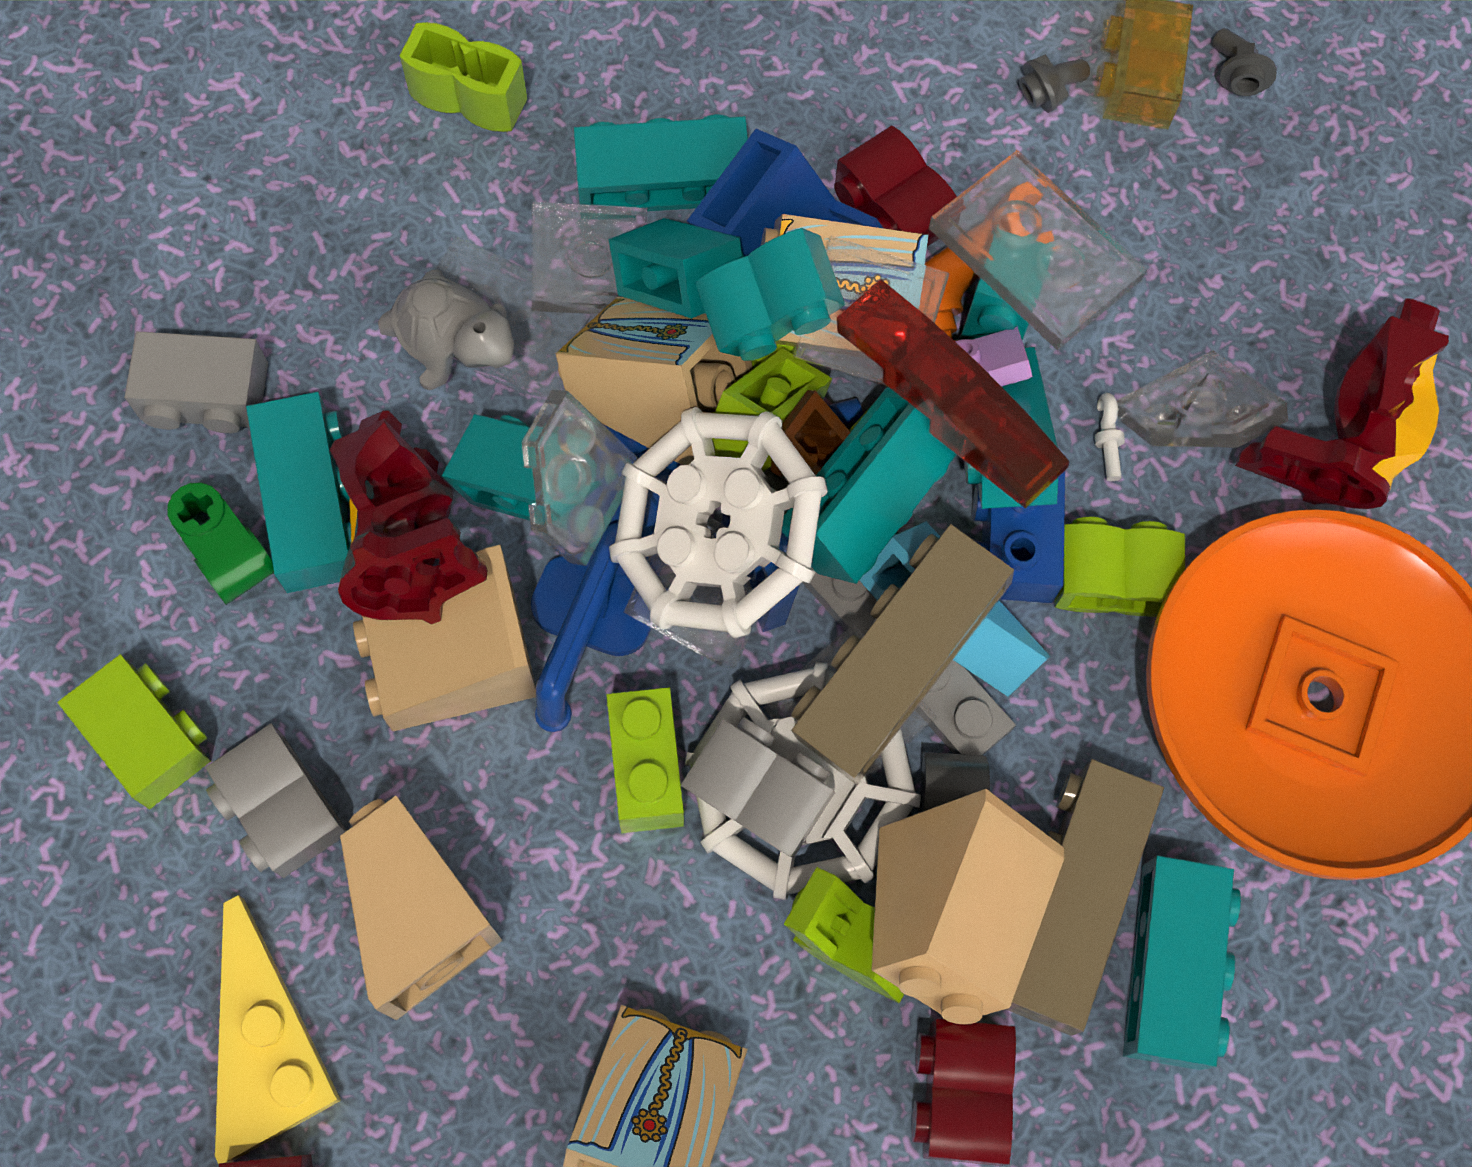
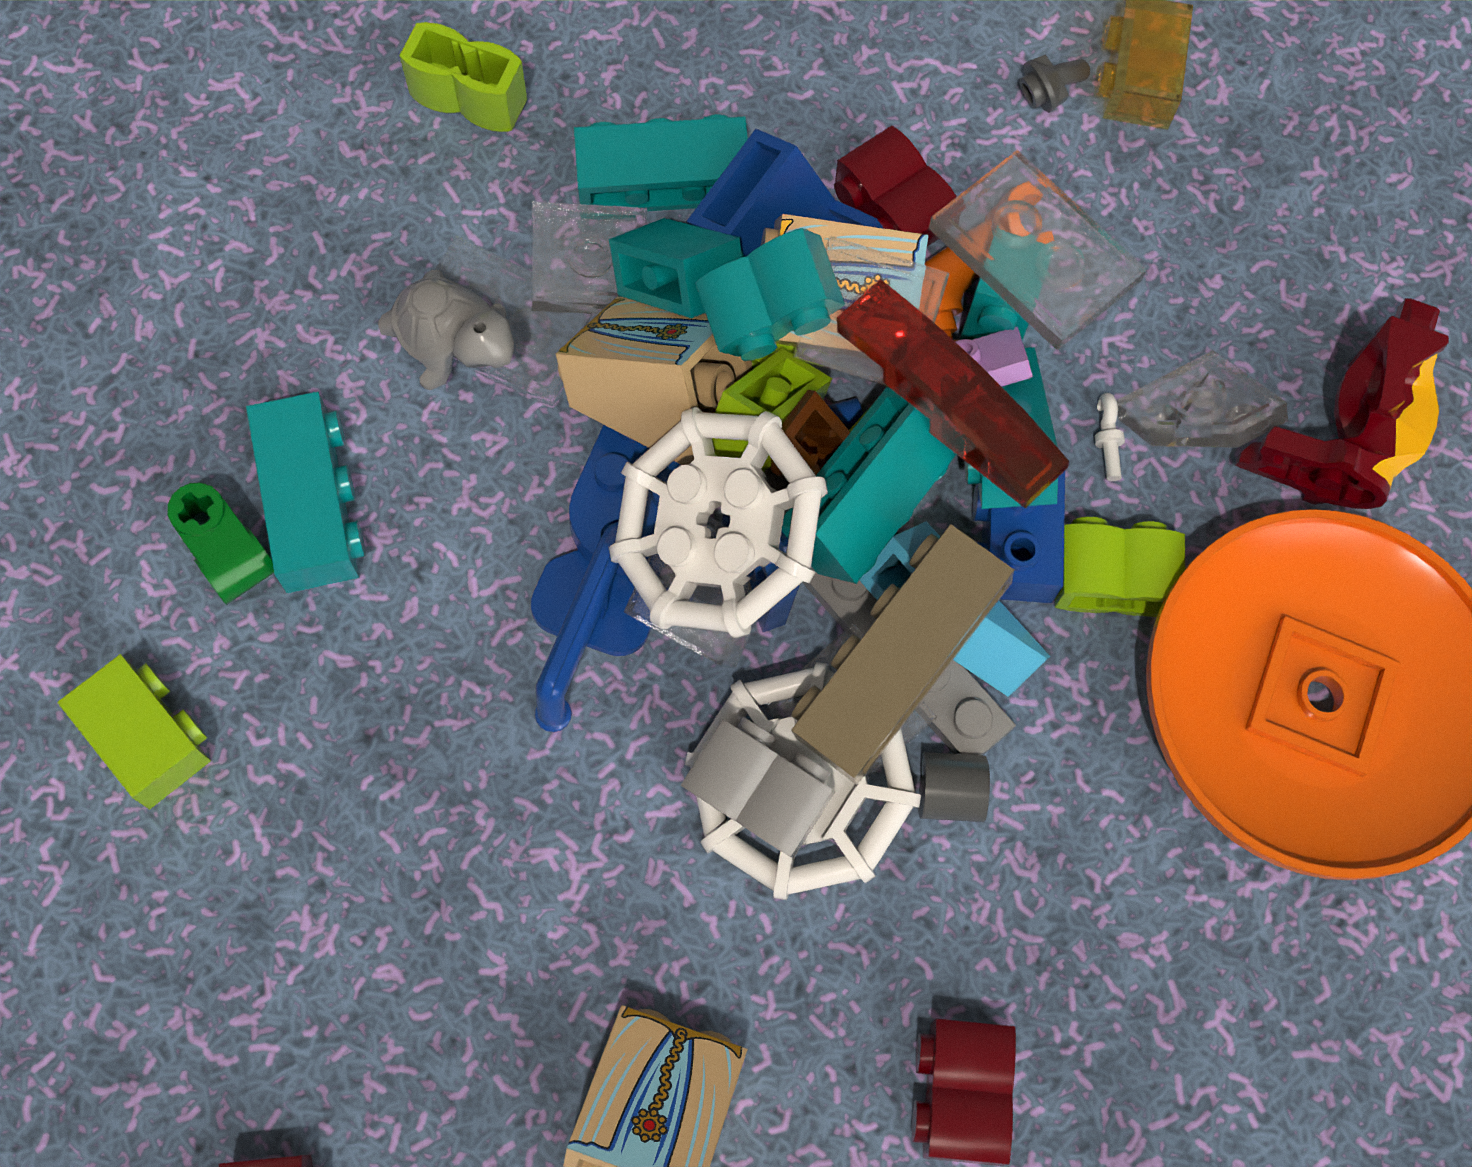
(195, 380): light grey brick -> none
(265, 1055): light yellow wing -> none
(274, 801): light grey brick -> none
(399, 527): dark red hips -> none
(408, 909): tan slope -> none
(455, 665): tan slope -> none
(490, 466): teal brick -> none
(574, 476): clear plate -> none
(645, 760): lime brick -> none
(838, 930): lime brick -> none
(961, 903): tan slope -> none
(1103, 845): dark tan brick -> none
(1181, 964): teal brick -> none
(1246, 70): dark grey plate -> none

